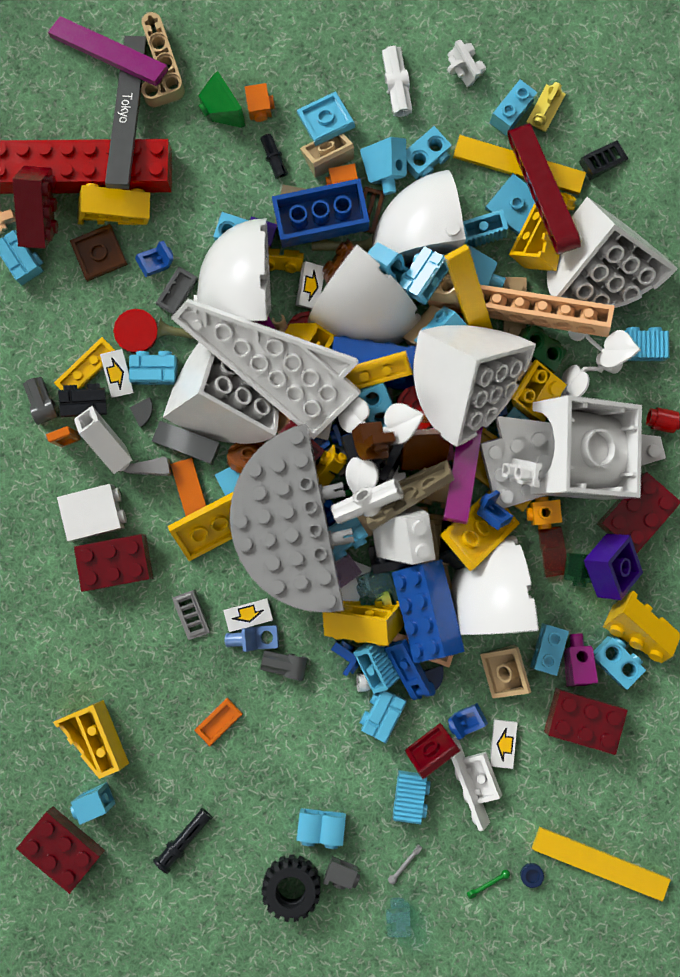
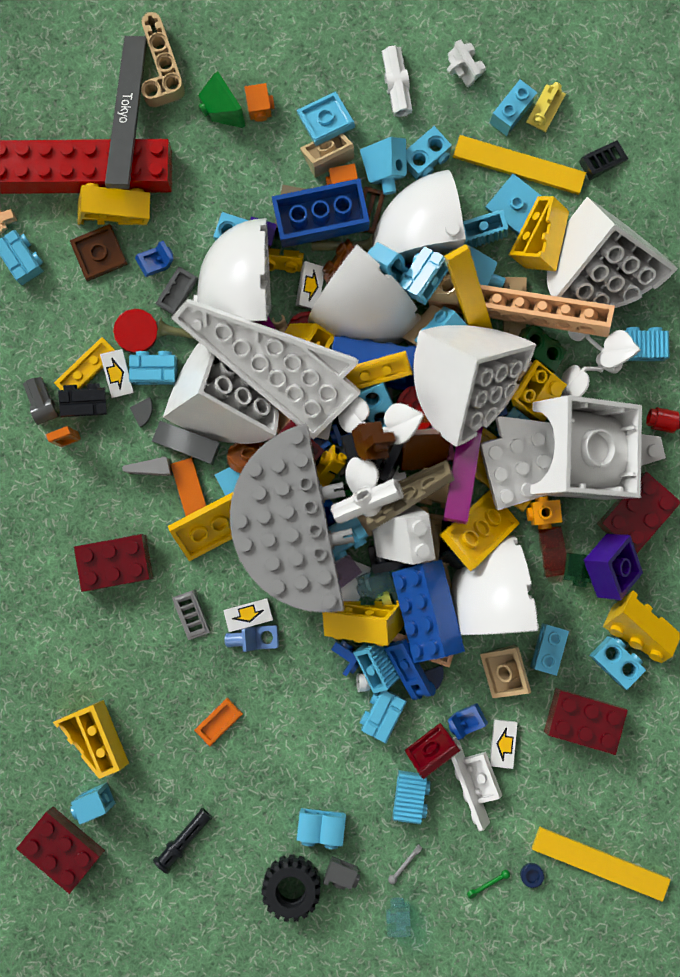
(35, 206): dark red brick -> none
(91, 512): white brick -> none
(103, 440): white brick -> none
(108, 51): magenta tile -> none
(273, 156): black axle -> none
(287, 665): dark grey piece -> none
(492, 512): blue bracket -> none
(523, 472): white hips -> none
(544, 189): dark red beam -> none
(569, 200): yellow plate -> none
(578, 672): magenta torso -> none

